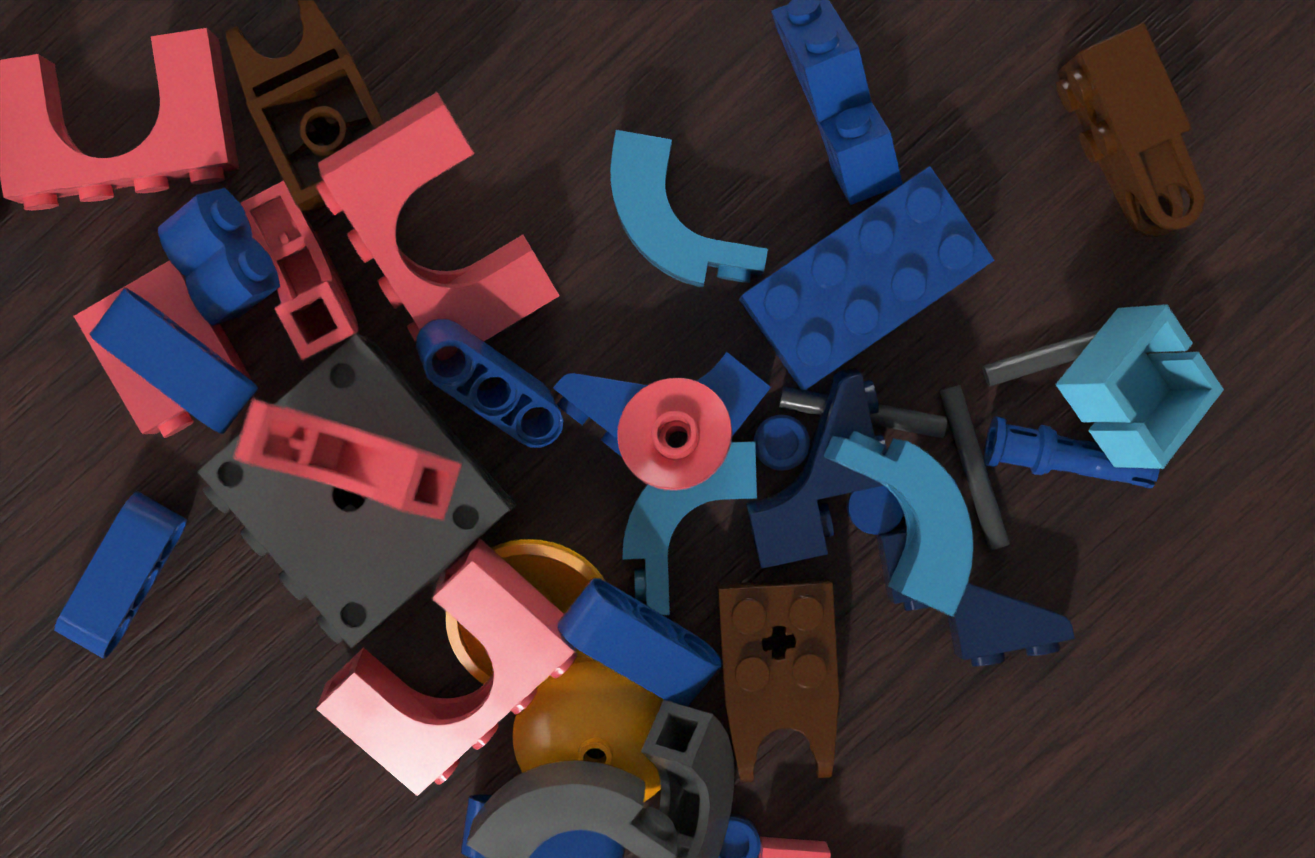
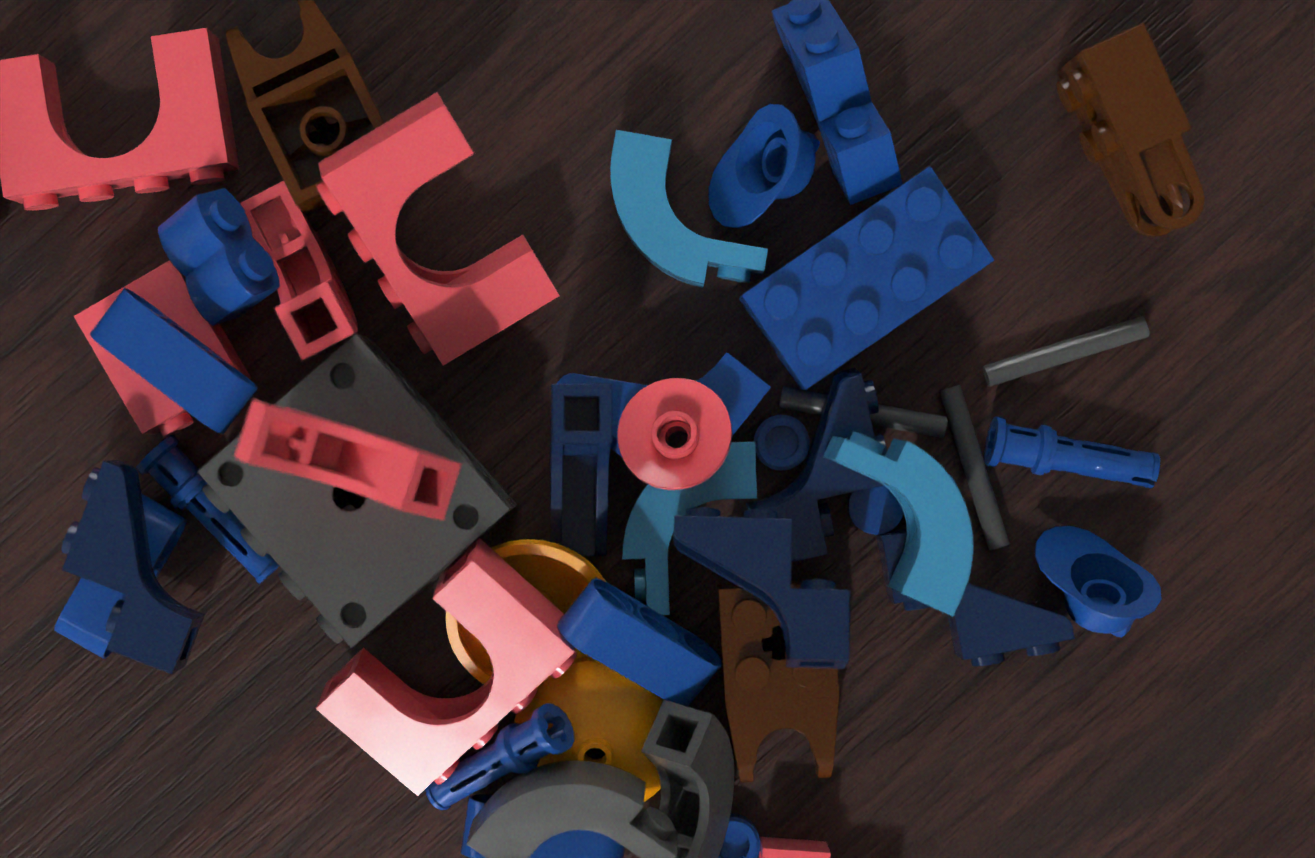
(114, 551): none -> dark blue arch
(184, 484): none -> blue pin
(479, 361): blue beam -> none
(514, 750): none -> blue pin
(580, 466): none -> dark blue arch
(757, 558): none -> dark blue arch
(763, 165): none -> blue piece
(1098, 582): none -> blue piece
(1139, 401): medium azure piece -> none

